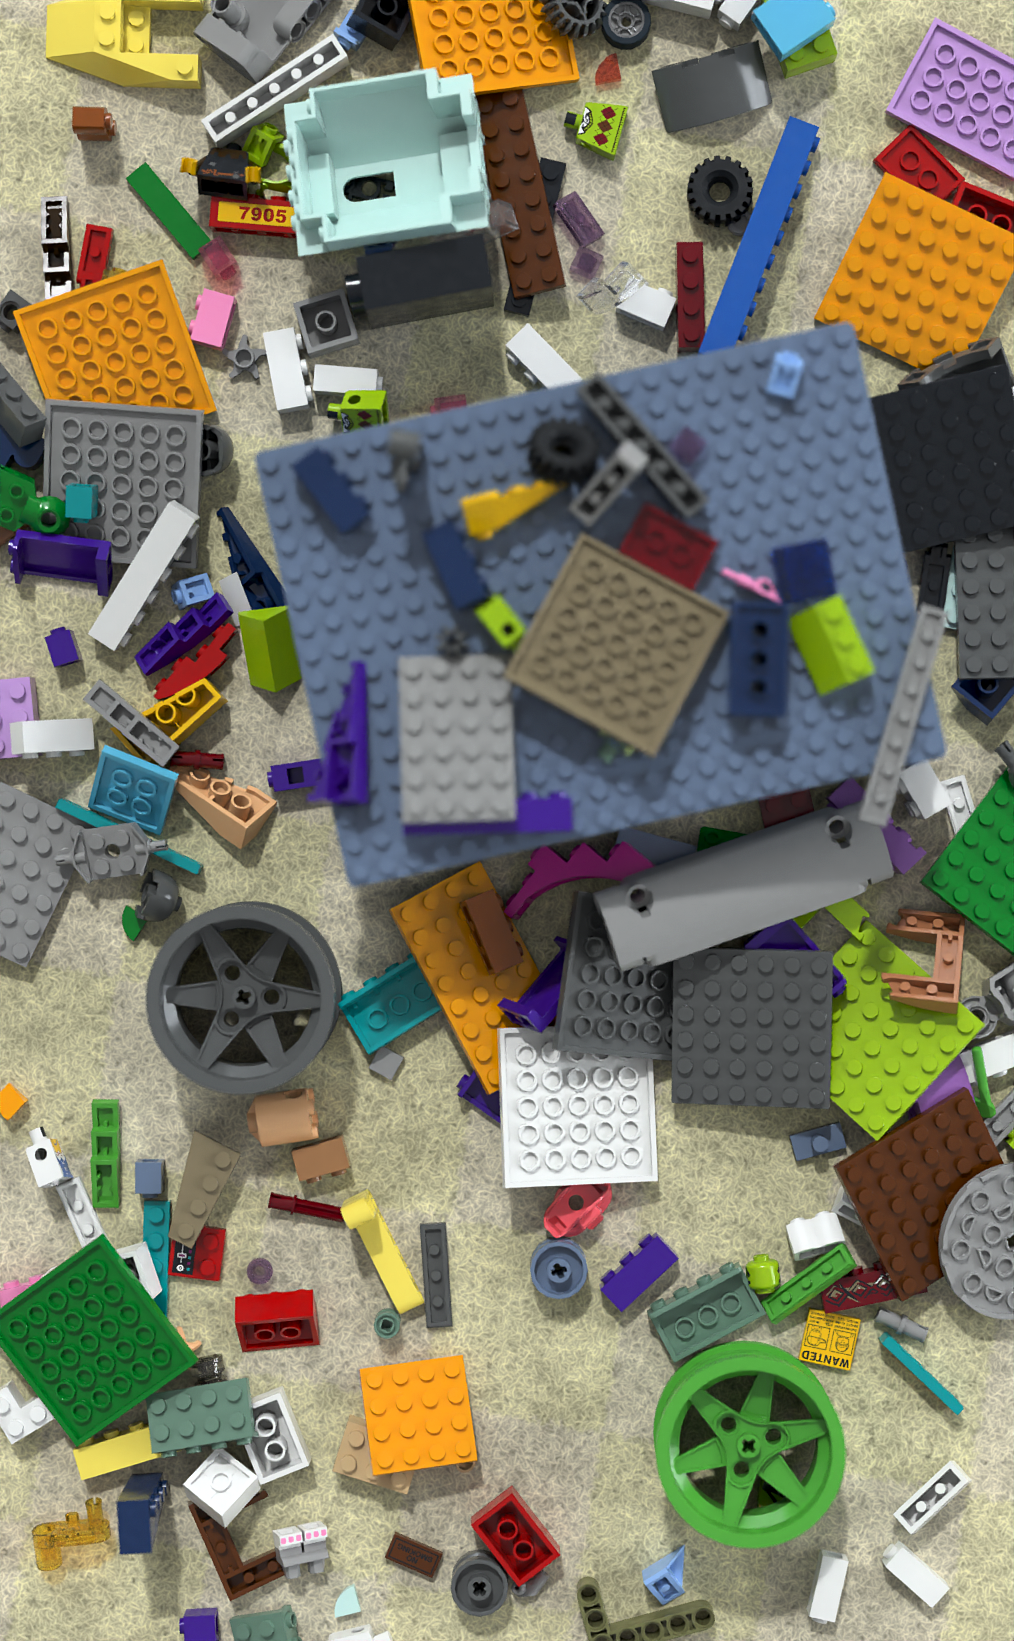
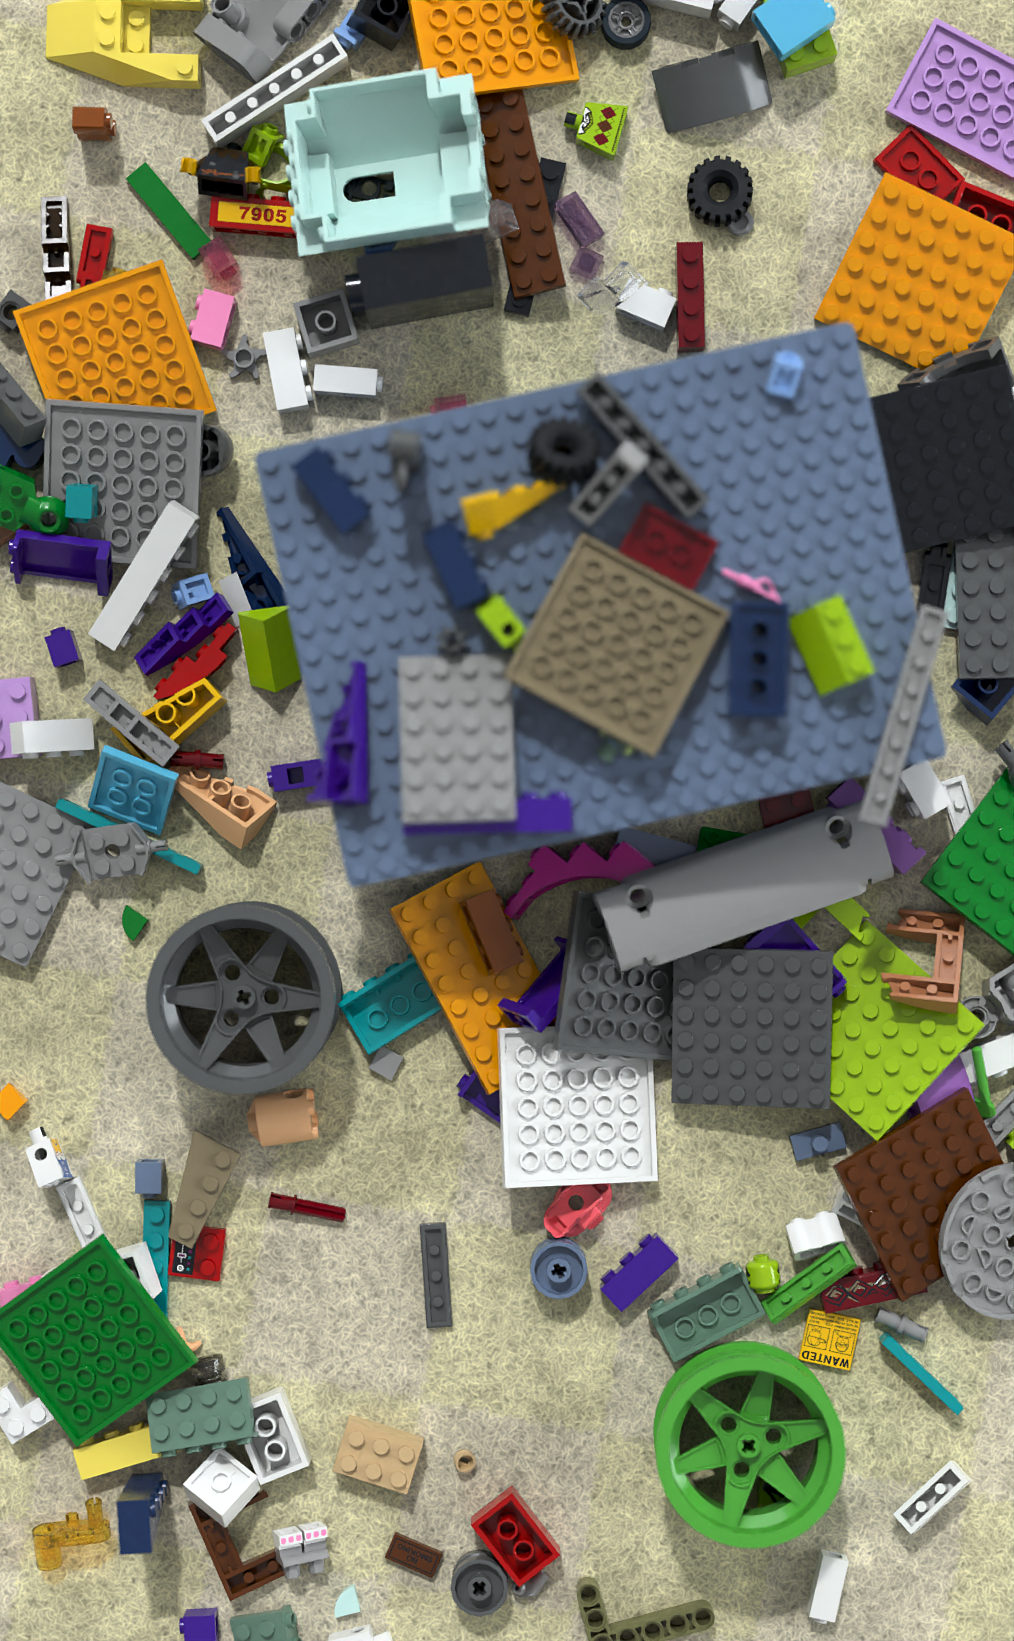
(105, 1153): bright green slope -> none
(158, 897): dark grey cylinder -> none
(253, 1276): clear purple plate -> none
(276, 1320): red slope -> none
(321, 1158): medium nougat brick -> none
(360, 409): lime torso -> none
(364, 1215): light yellow beam -> none
(387, 1318): sand green wheel -> none
(417, 1415): light orange plate -> none
(539, 359): white brick -> none
(608, 70): clear red tile -> none
(666, 1576): light blue slope -> none
(687, 445): clear purple plate -> none
(761, 235): blue brick -> none
(803, 571): clear blue tile -> none
(914, 1573): white brick -> none

